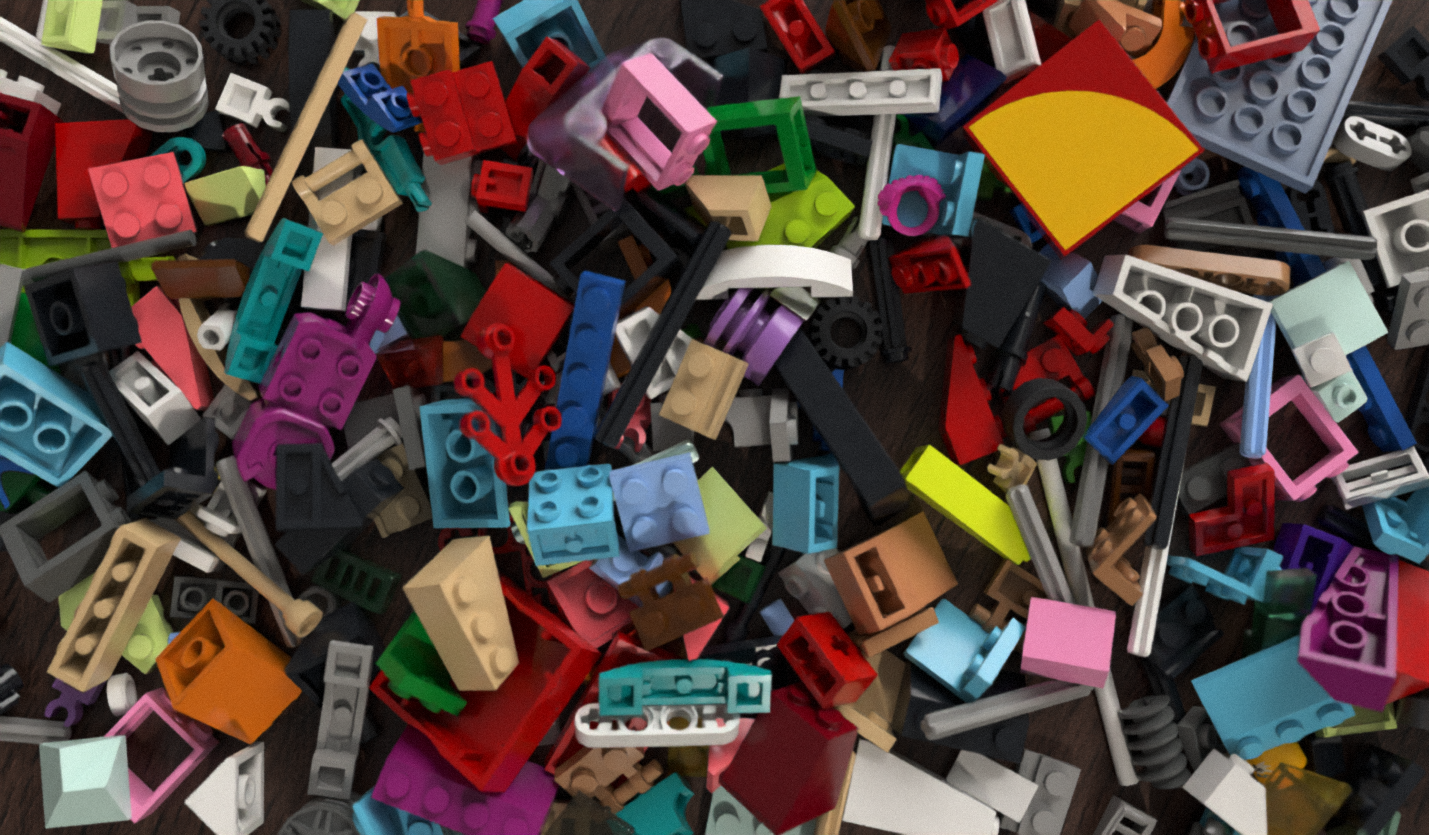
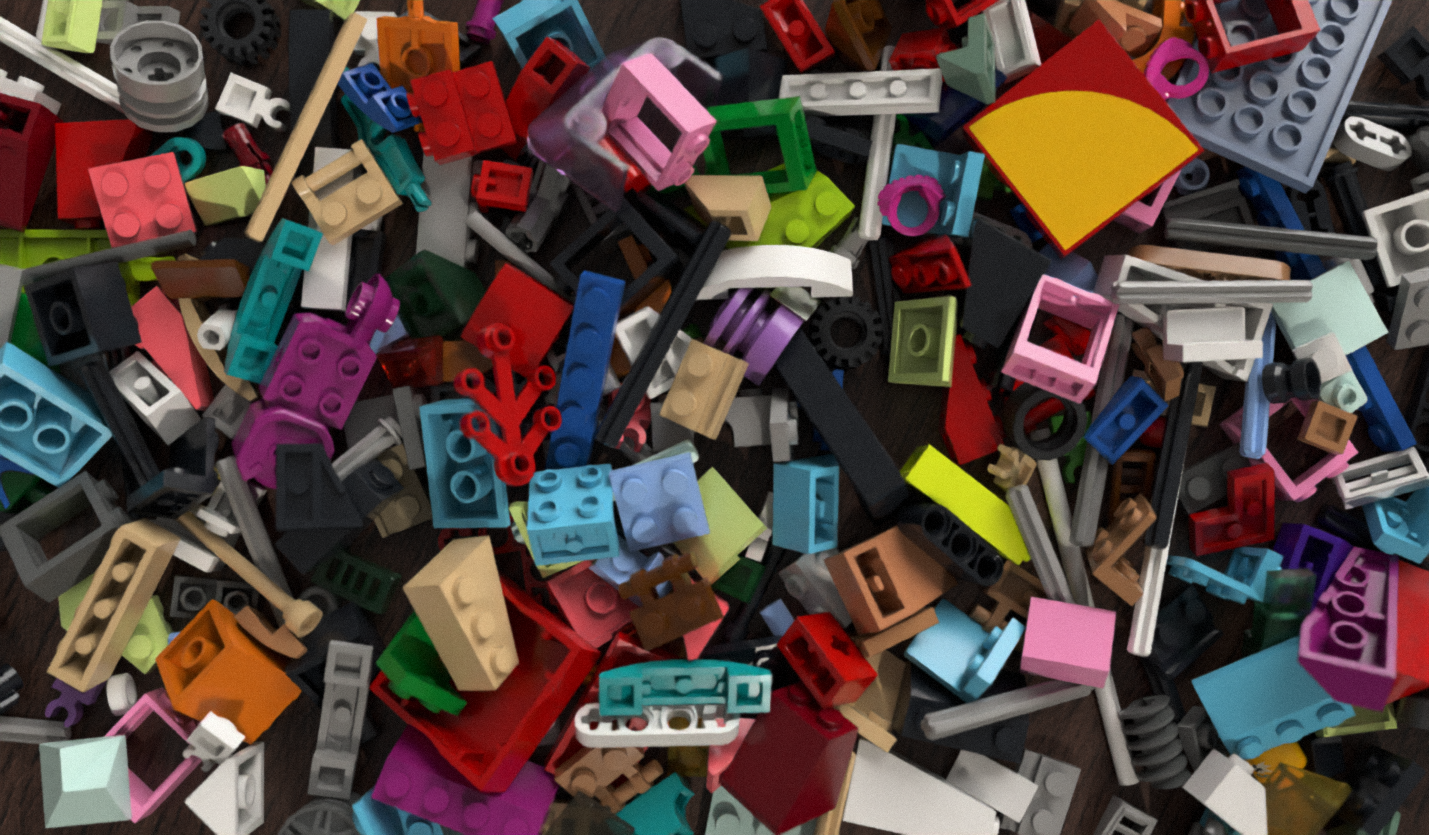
(213, 741): none -> white plate
(261, 628): none -> medium nougat slope
(923, 341): none -> yellowish green slope
(950, 542): none -> black beam
(973, 66): none -> sand green slope
(1050, 369): none -> bright pink window
(1170, 51): none -> dark pink piece
(1207, 335): none -> white panel
(1211, 291): none -> light grey axle
(1290, 381): none -> black wheel
(1327, 427): none -> medium nougat plate

